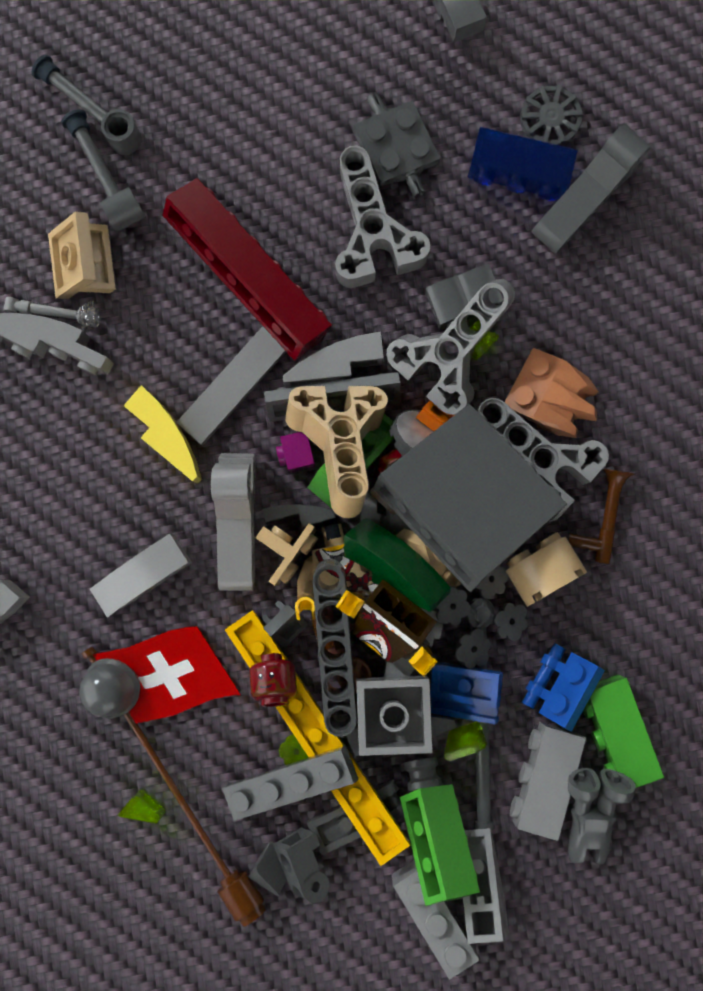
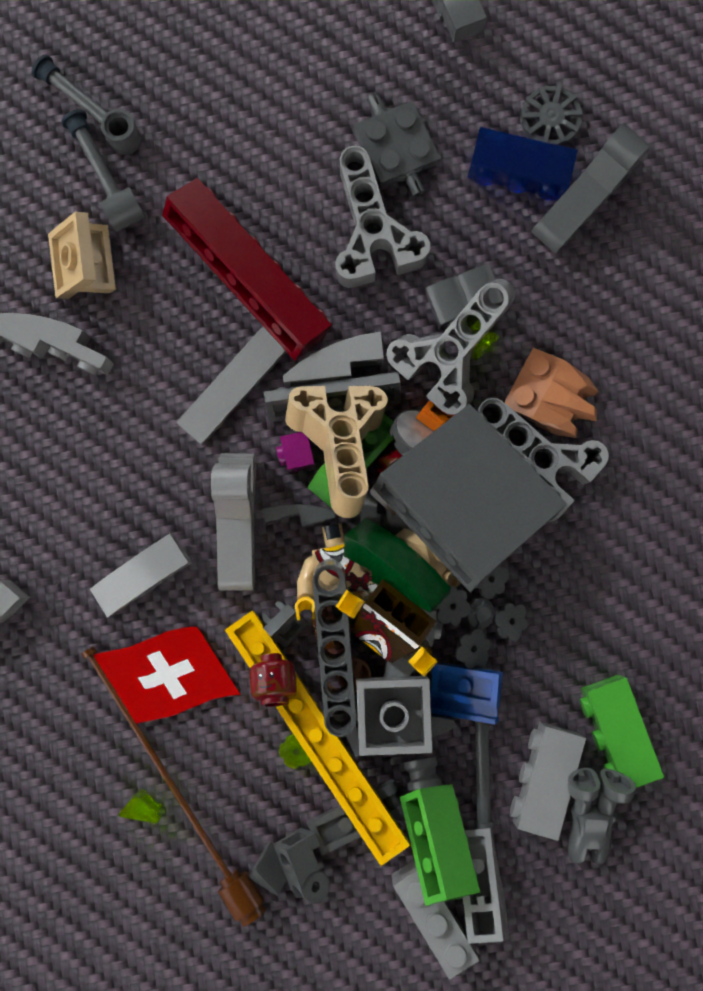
(86, 315): piece -> none
(109, 688): dark grey helmet -> none
(164, 433): light yellow slope -> none
(280, 543): tan bracket -> none
(290, 783): dark grey plate -> none
(465, 741): clear neon green slope -> none
(545, 570): tan brick -> none
(570, 691): blue plate -> none
(604, 544): reddish brown piece -> none

